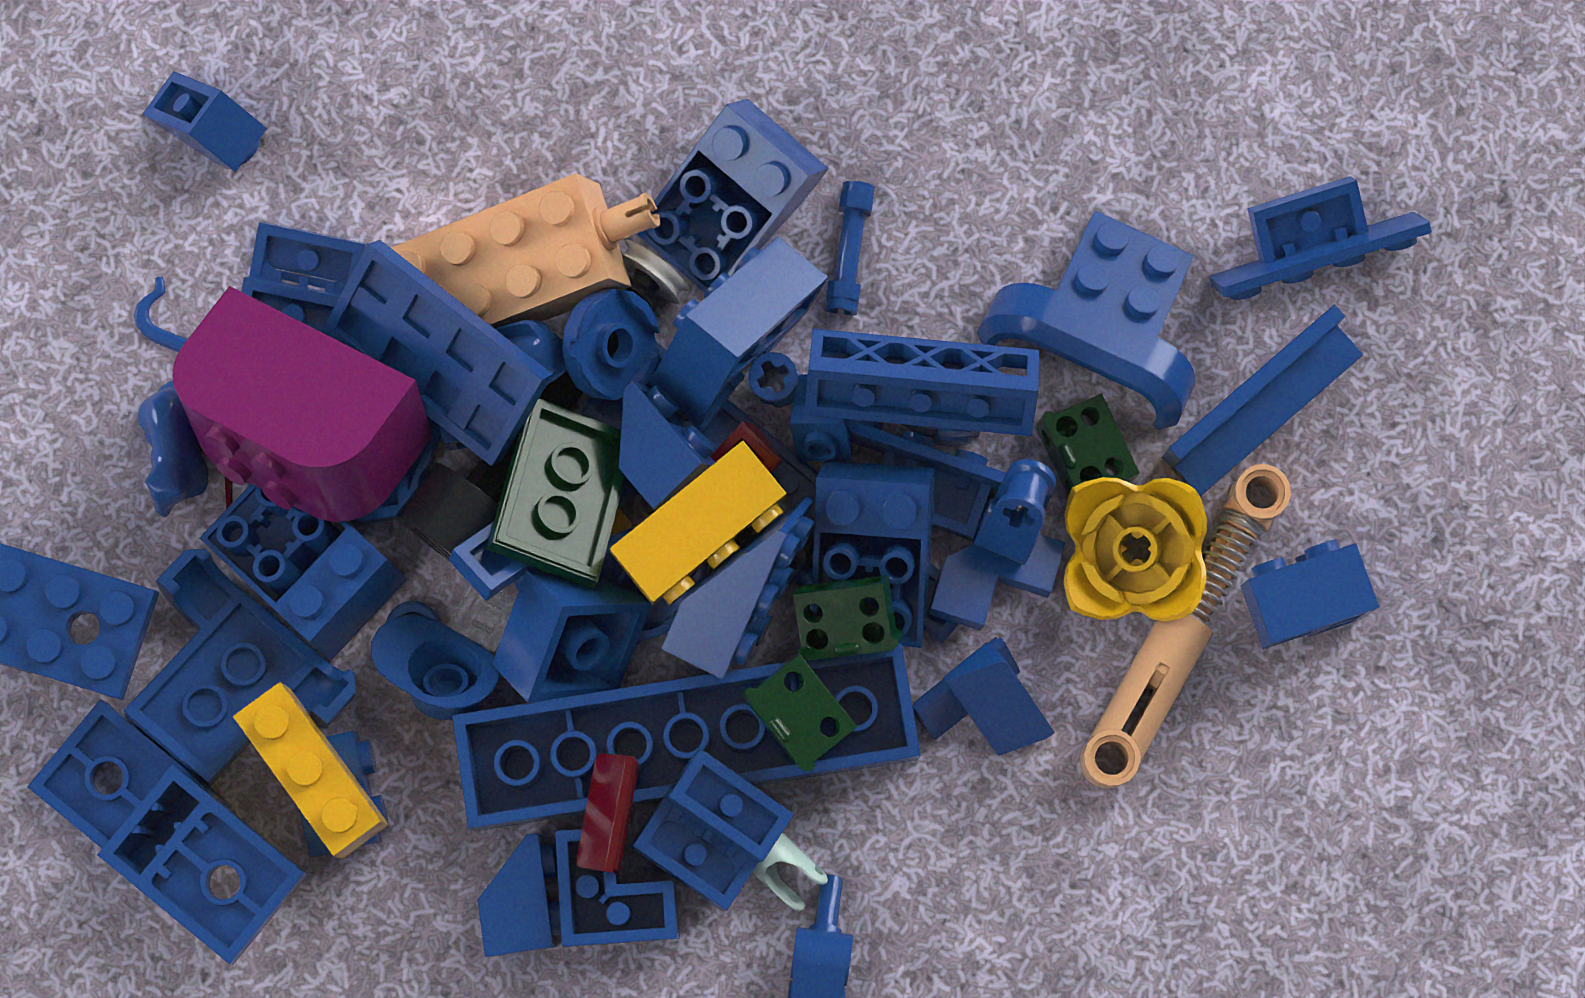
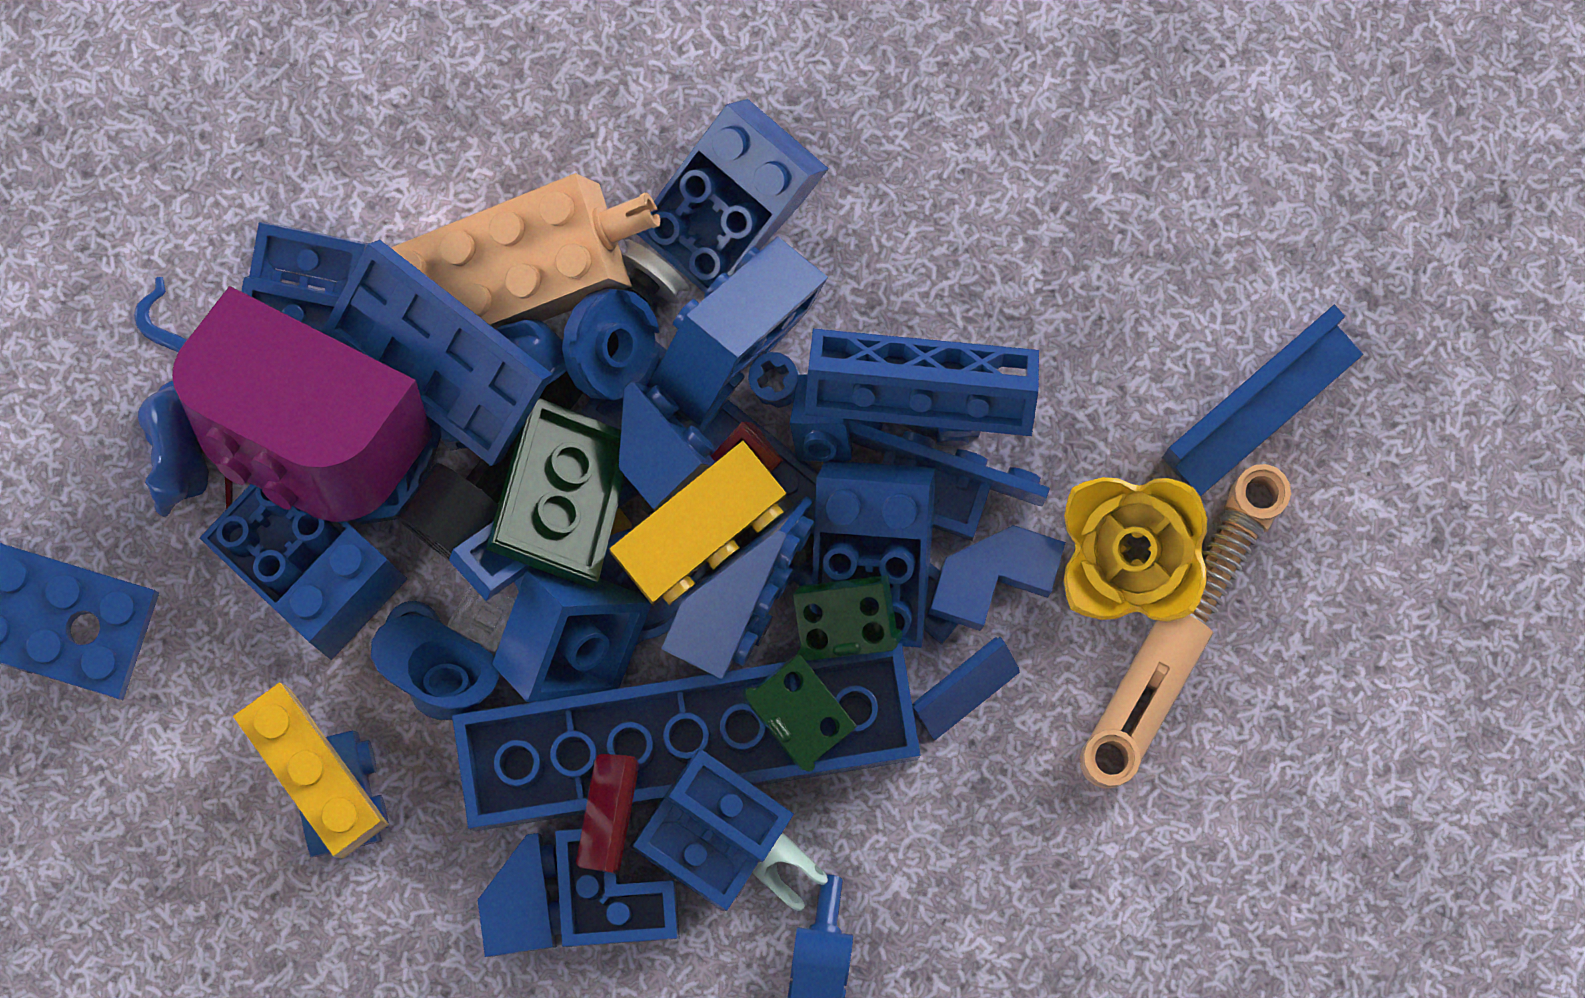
(167, 832): blue bracket -> none
(206, 120): blue slope -> none
(225, 668): blue piece -> none
(855, 203): blue bar -> none
(997, 701): blue slope -> none
(1016, 511): blue piece -> none
(1082, 449): dark green piece -> none
(1107, 314): blue piece -> none
(1311, 596): blue brick -> none
(1312, 232): blue bracket -> none

